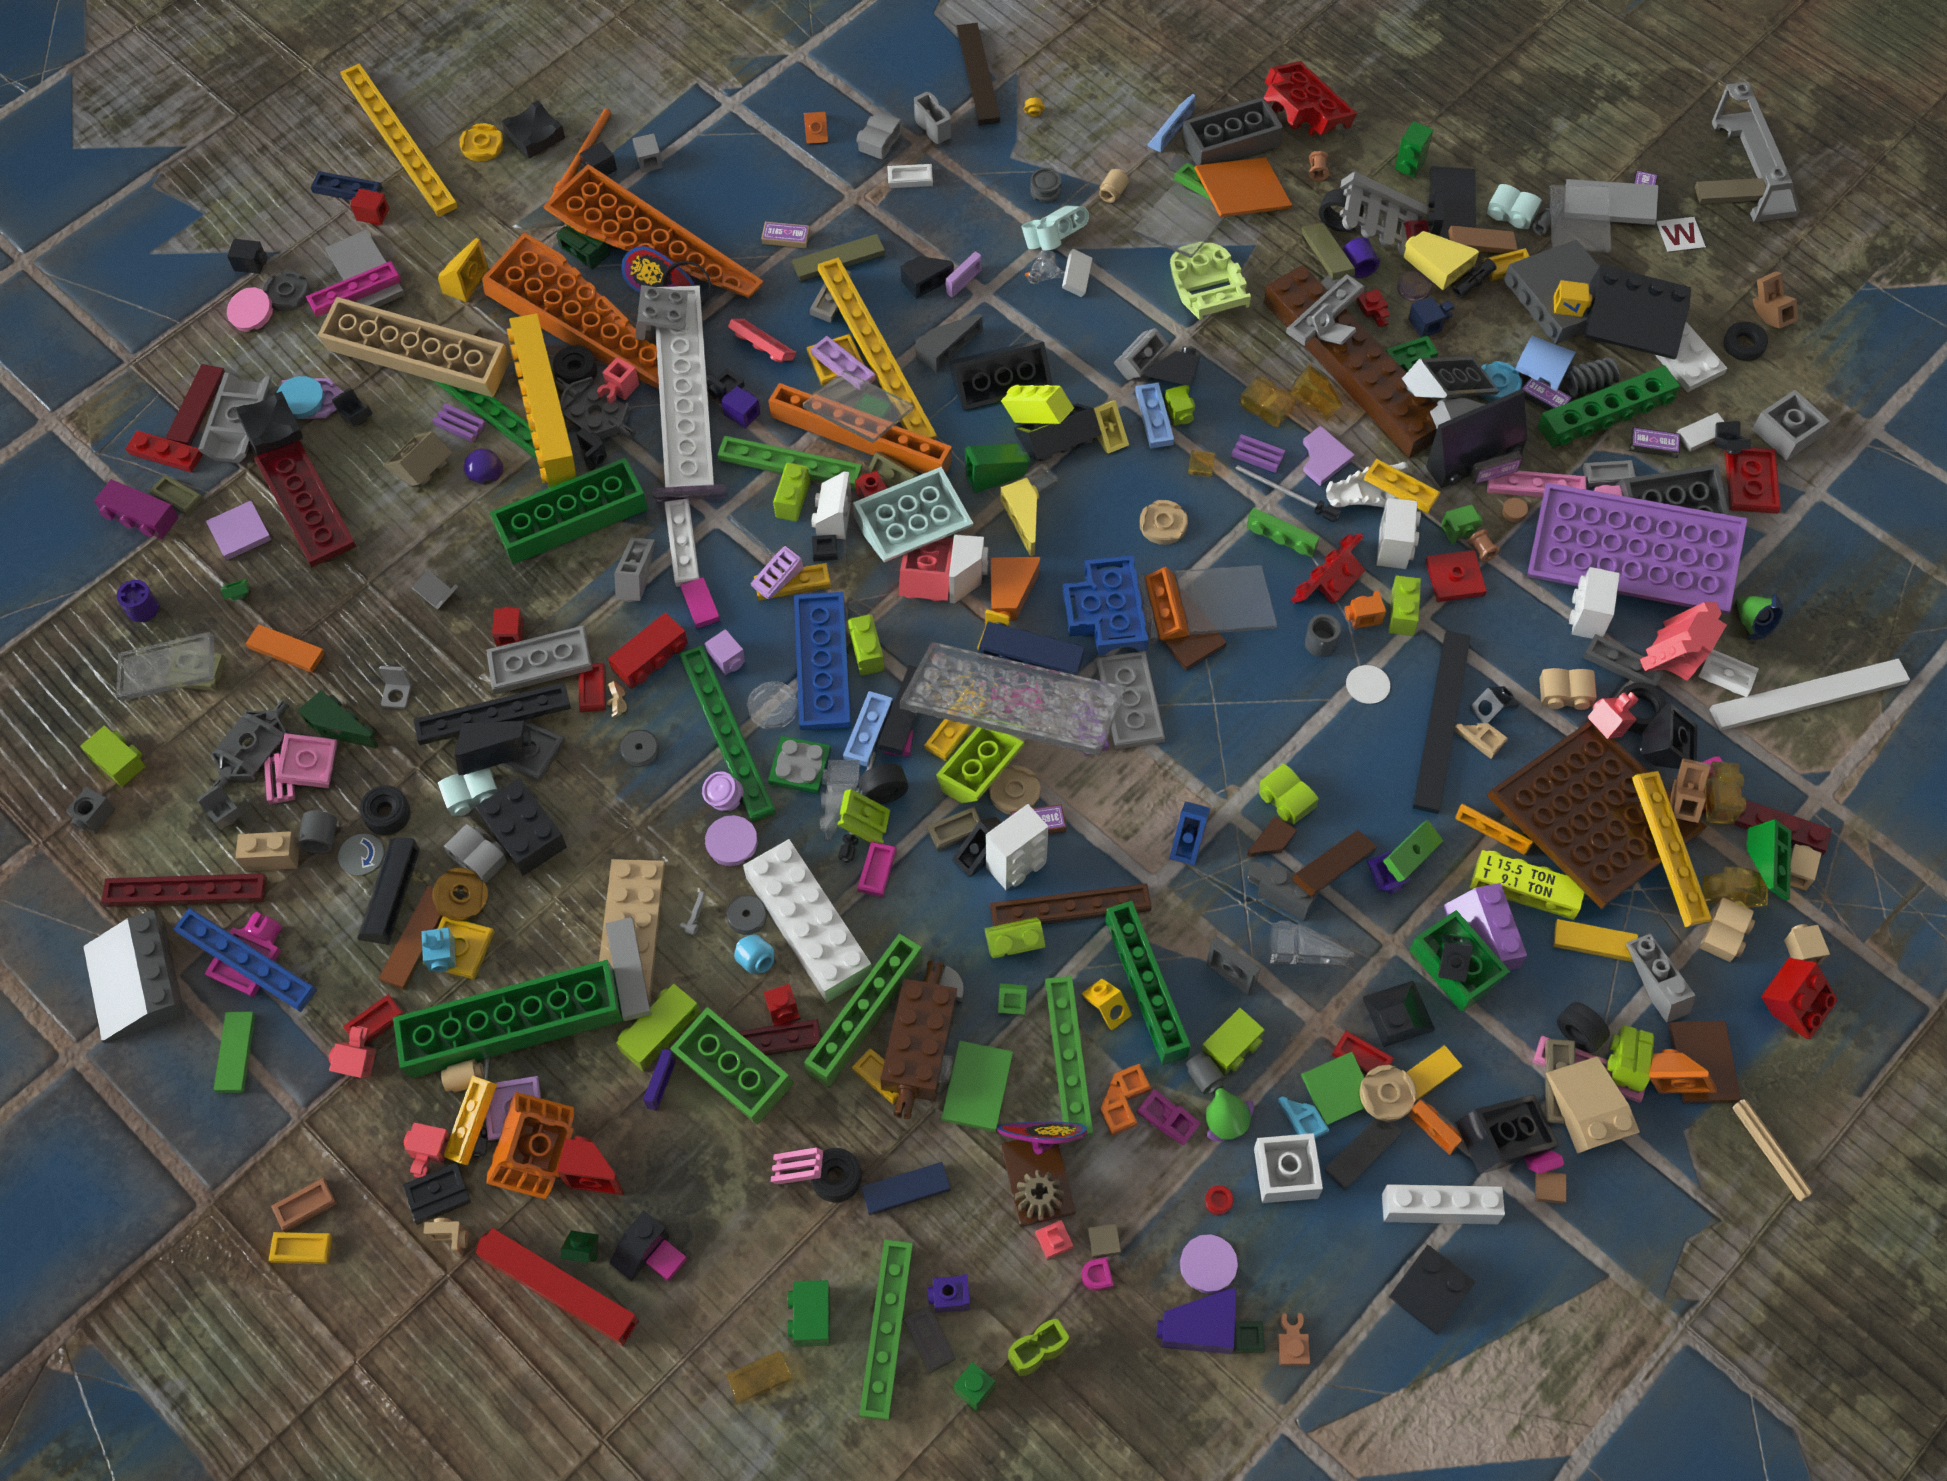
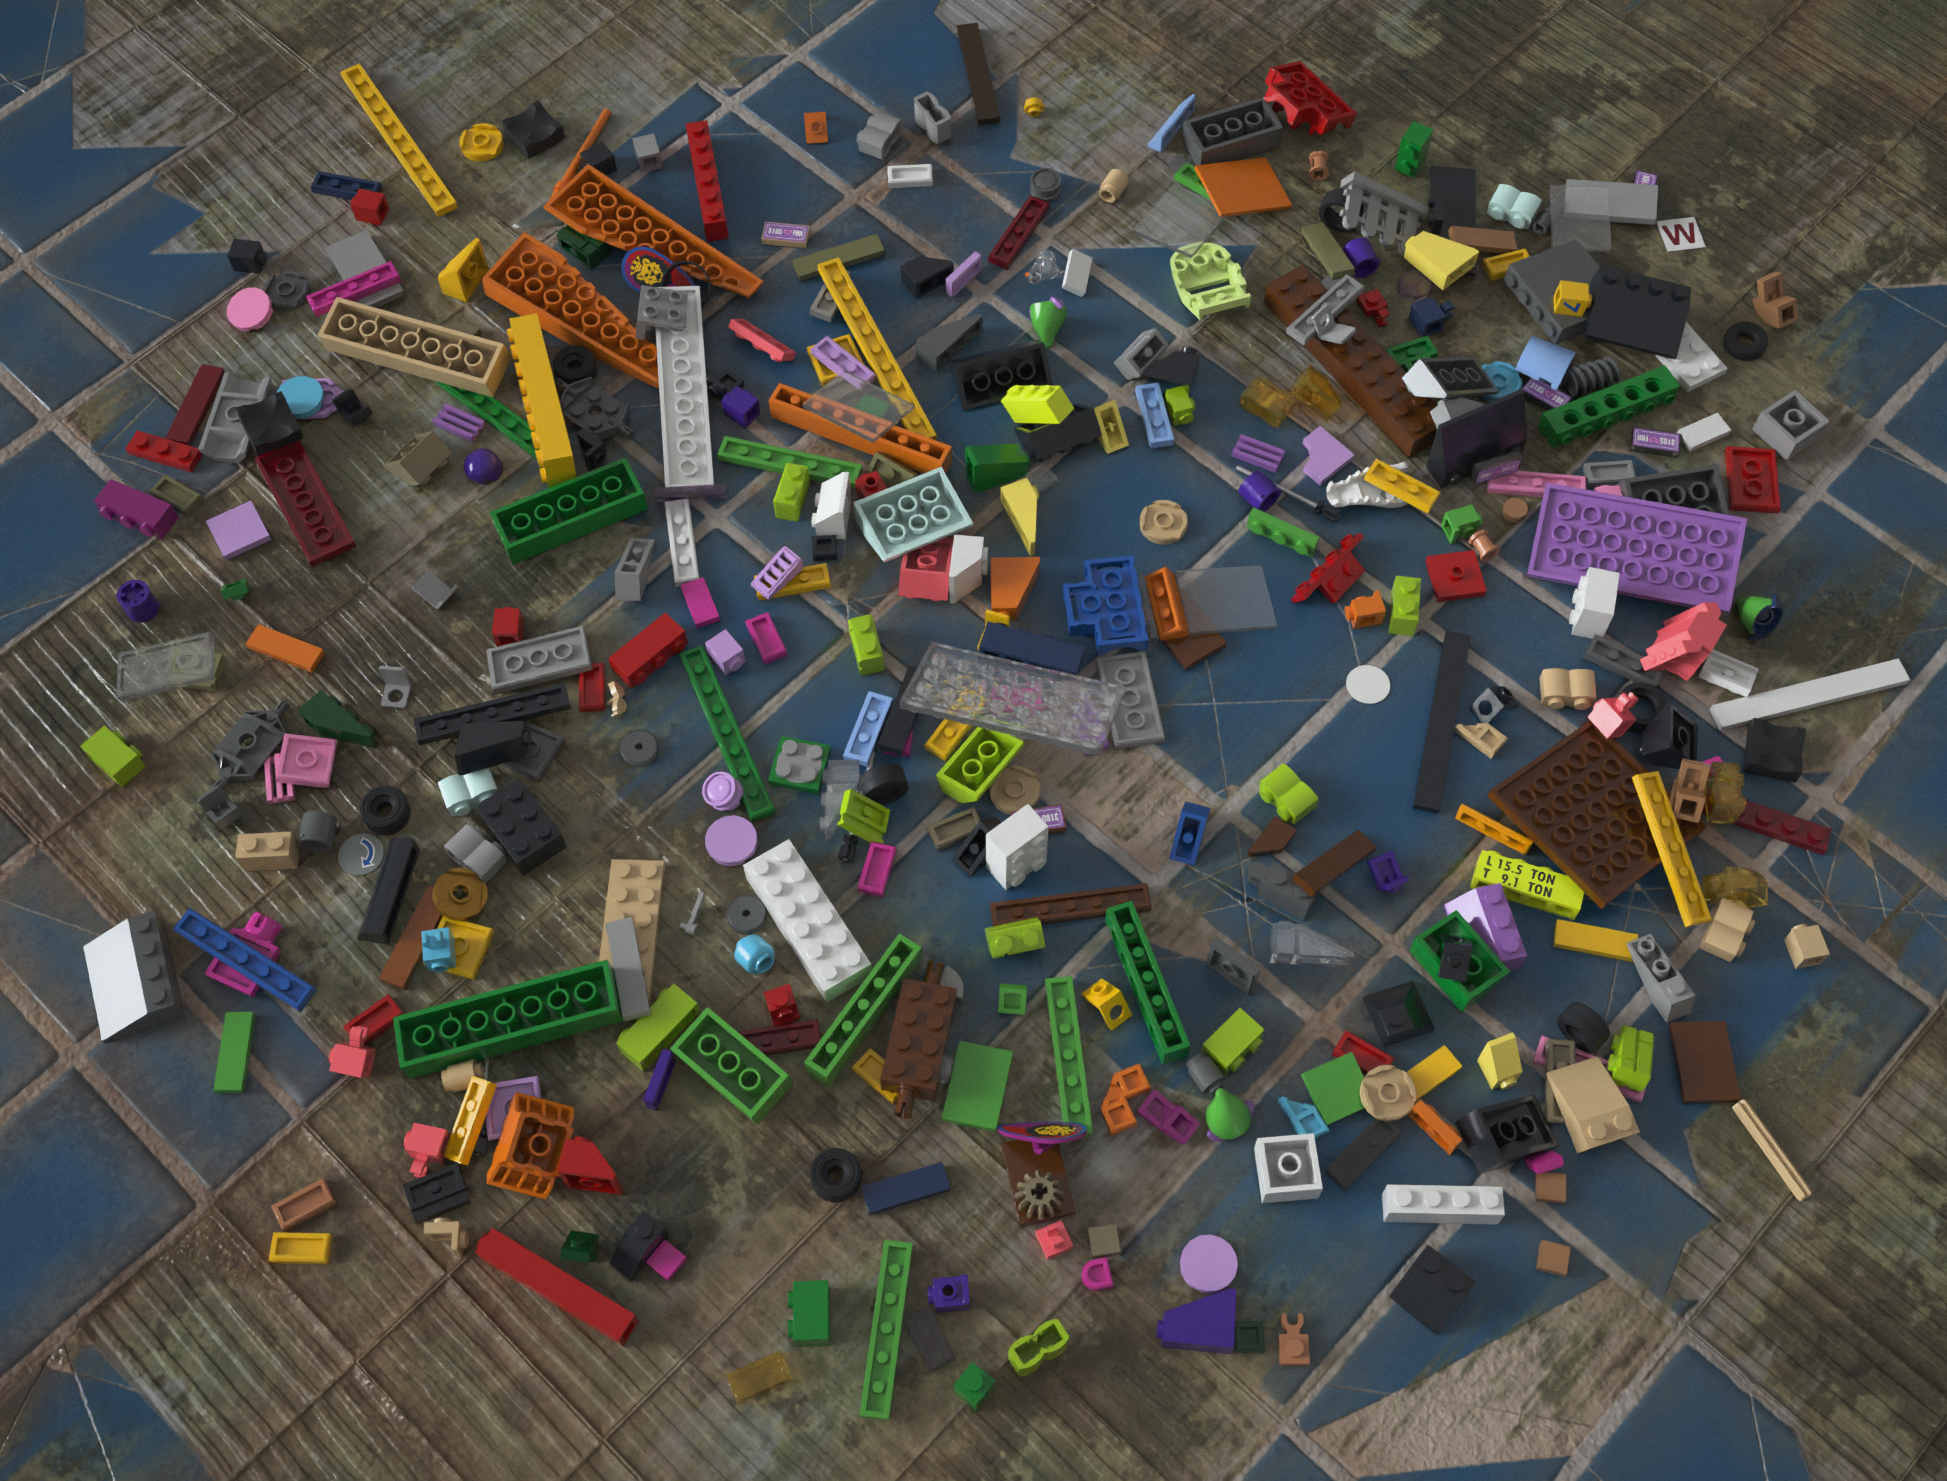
(88, 801): dark grey brick -> none
(184, 890): dark red plate -> none
(619, 380): coral brick -> none
(707, 181): none -> red brick
(766, 638): none -> dark pink tile
(772, 705): clear tile -> none
(781, 1166): bright pink tile -> none
(821, 661): blue plate -> none
(1018, 232): none -> dark red tile
(1048, 319): none -> bright green hat
(1054, 227): light aqua piece -> none
(1201, 463): clear yellow tile -> none
(1219, 1200): red tile -> none
(1259, 491): none -> dark purple piece
(1322, 635): dark grey piece -> none
(1398, 533): white brick -> none
(1413, 851): bright green tile -> none
(1415, 227): dark red tile -> none
(1464, 286): black pin -> none
(1501, 1062): none -> light yellow slope
(1553, 1258): none -> medium nougat tile
(1679, 1074): orange slope -> none
(1729, 438): black bracket -> none
(1730, 190): dark tan tile -> none
(1771, 852): green slope -> none
(1774, 750): none -> black brick
(1779, 197): light grey windscreen -> none
(1800, 996): red slope -> none
(1803, 866): tan brick -> none

